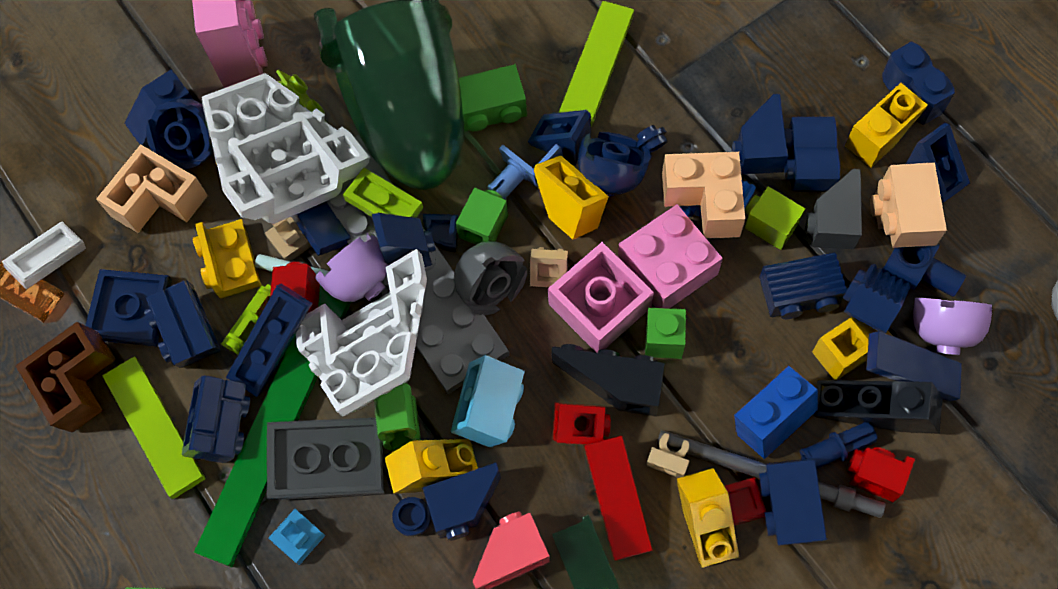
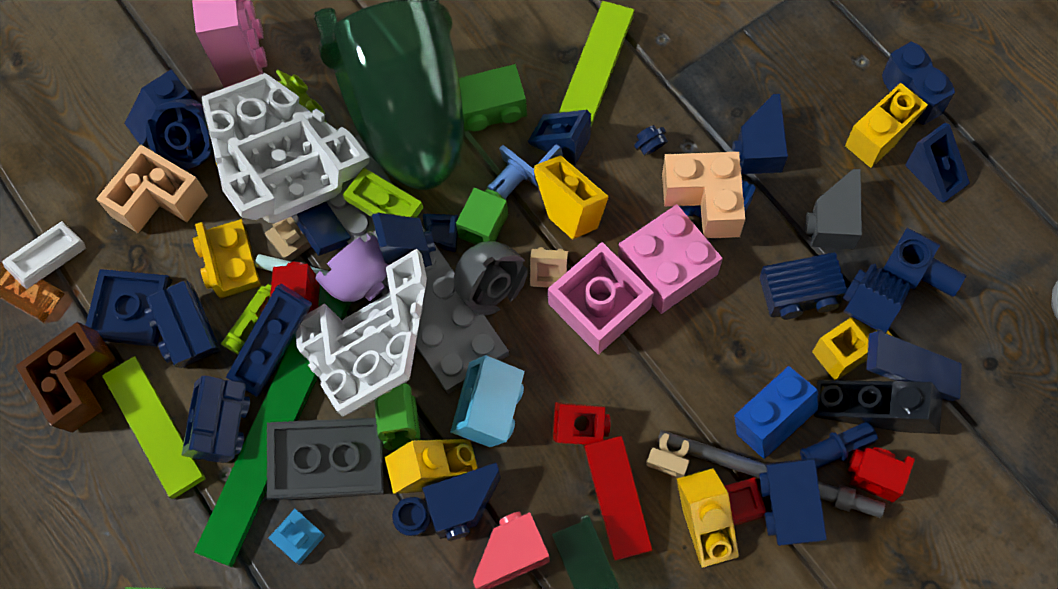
(613, 162): dark blue cylinder -> none
(623, 382): black slope -> none
(665, 333): bright green brick -> none
(773, 217): lime brick -> none
(812, 153): dark blue brick -> none
(910, 205): light nougat brick -> none
(951, 323): lavender cylinder -> none

